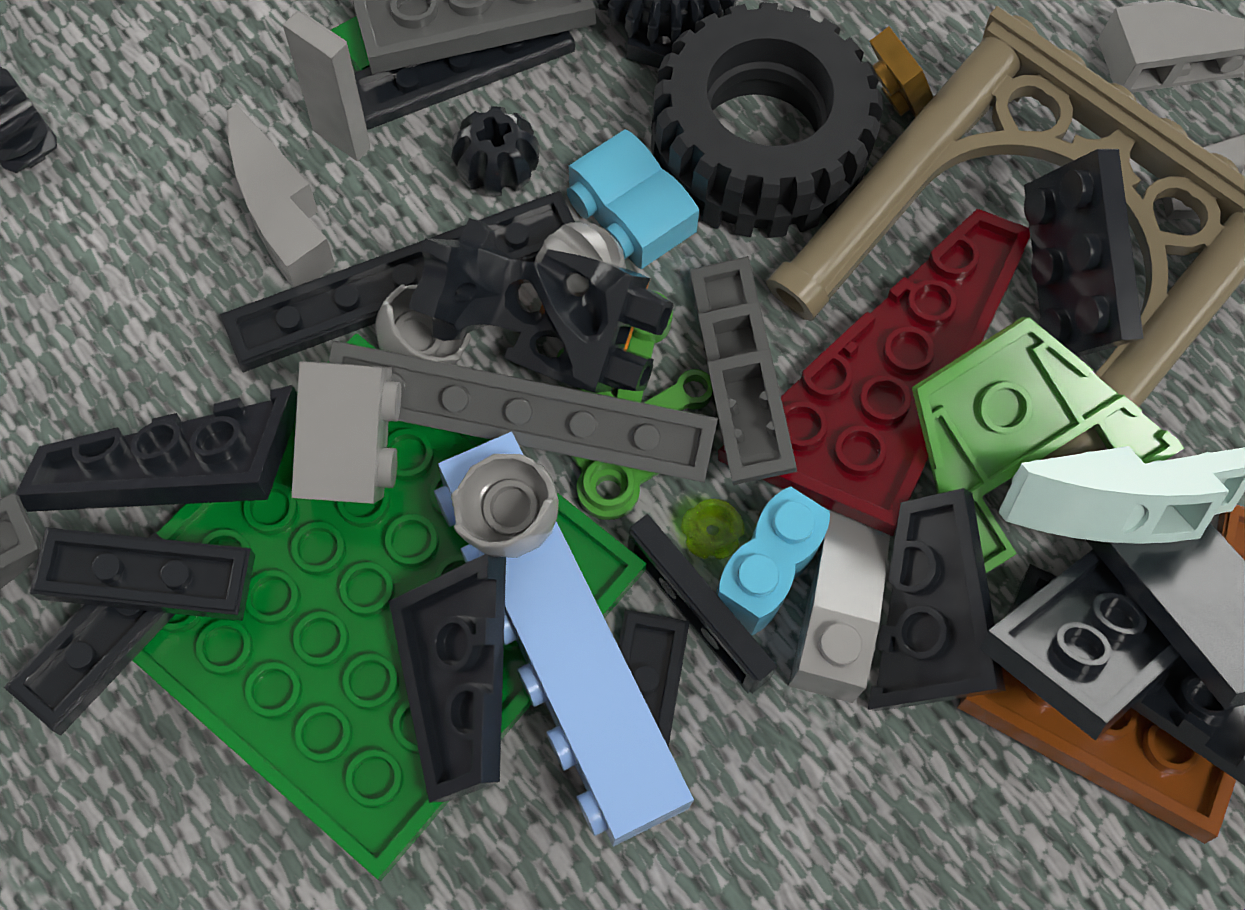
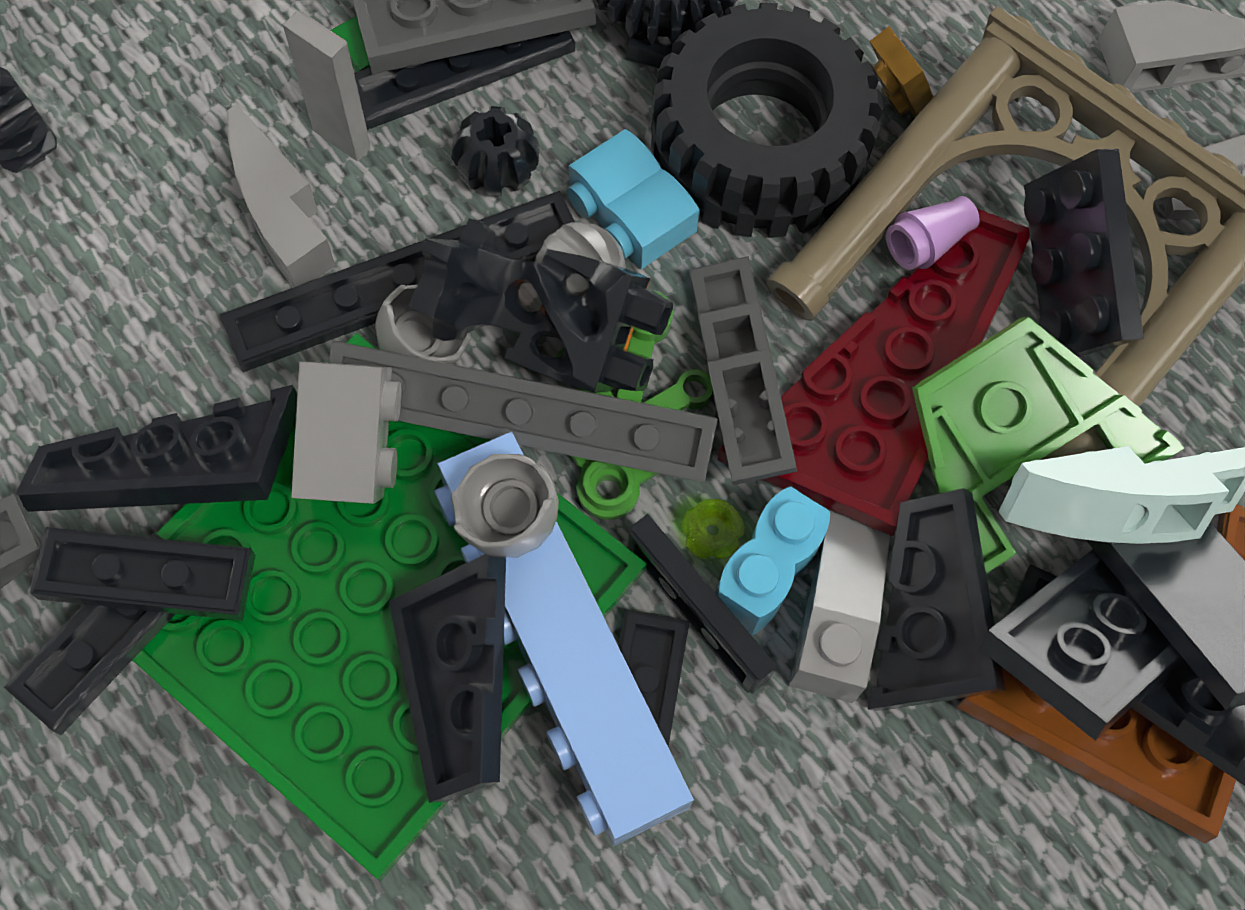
(927, 233): none -> lavender cone

